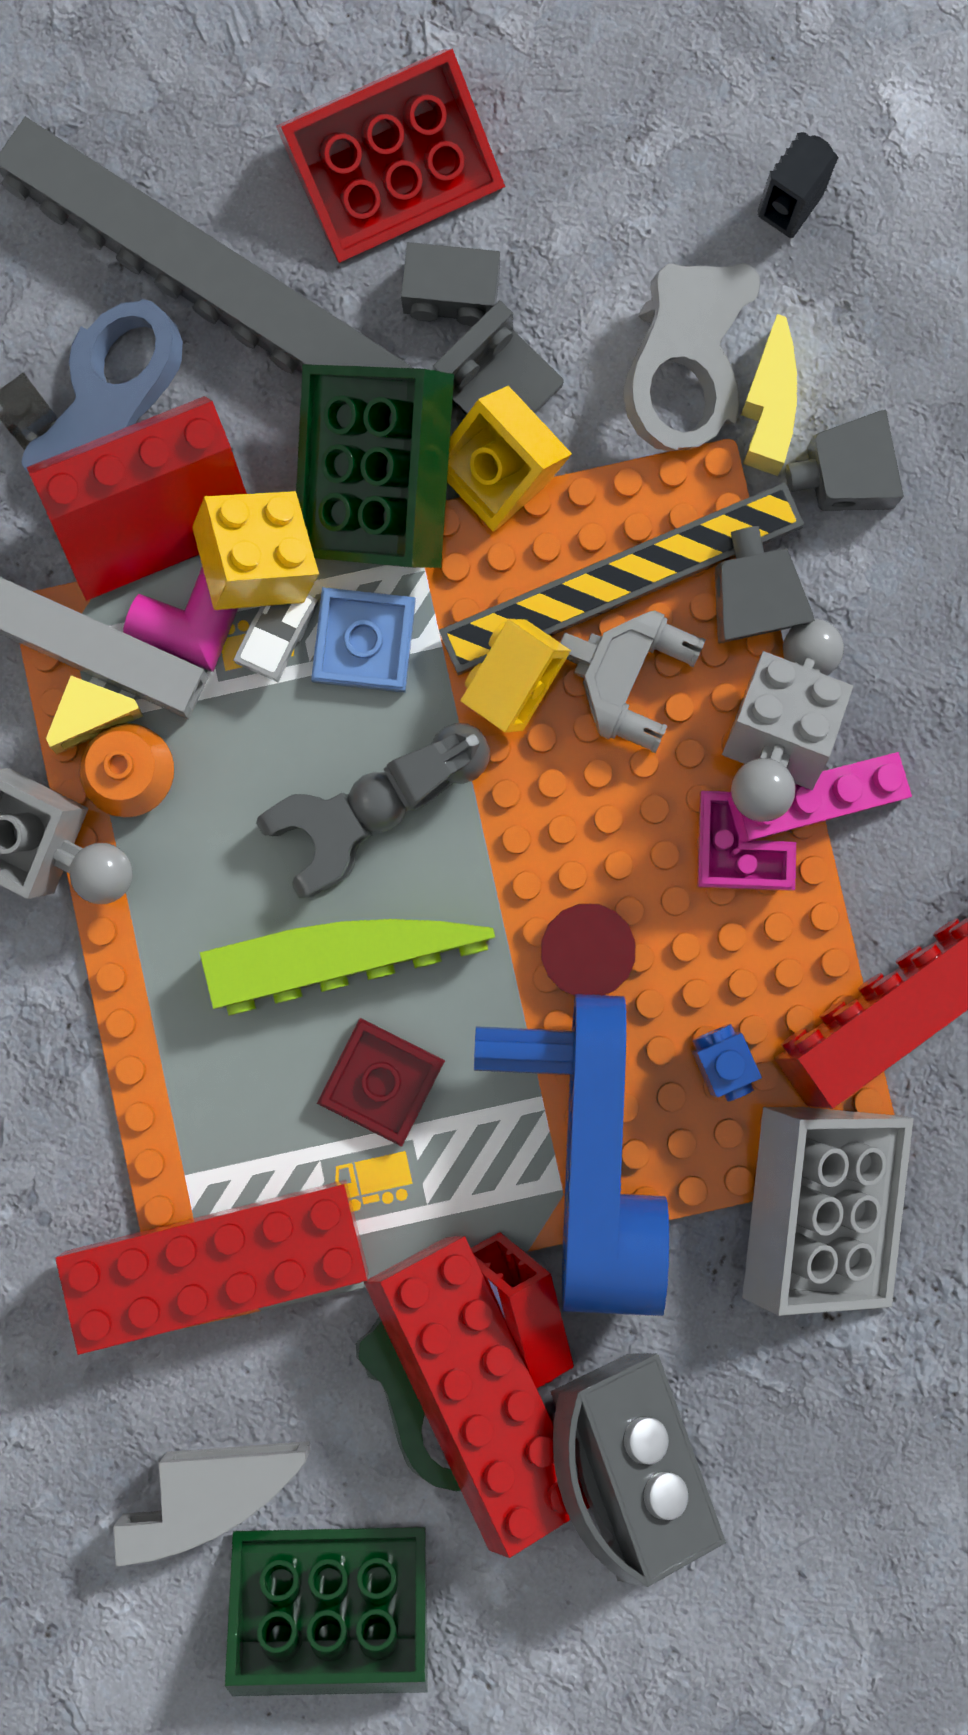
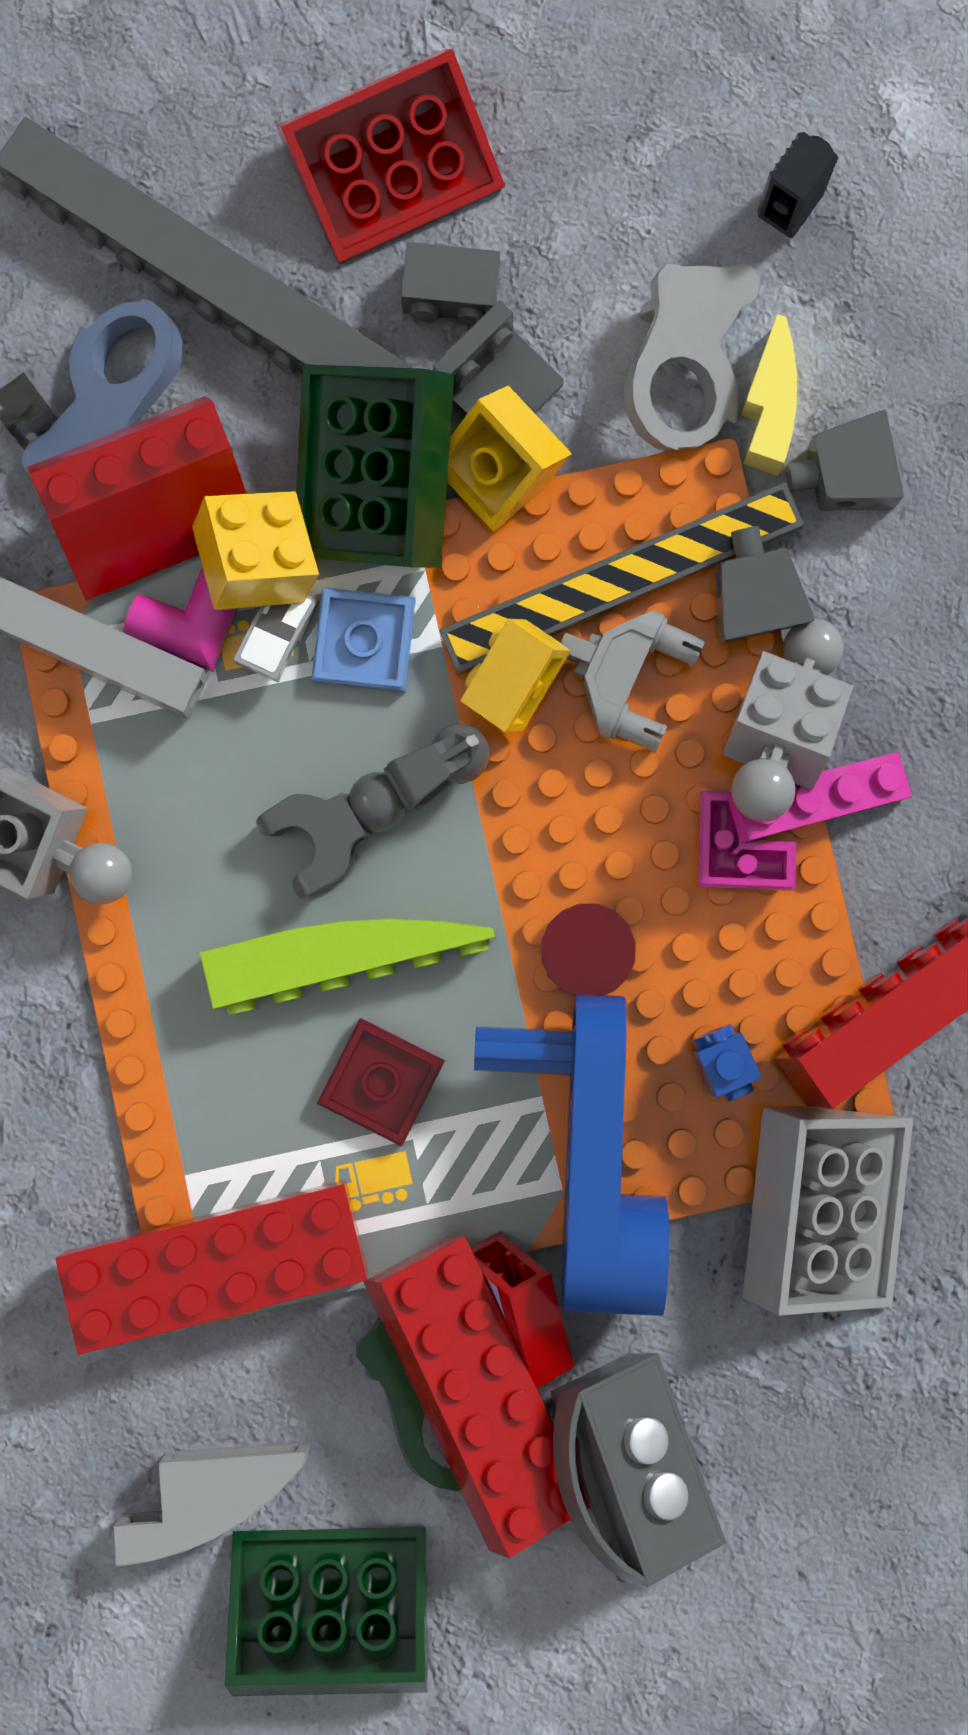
(86, 712): light yellow slope -> none
(126, 770): orange cone -> none

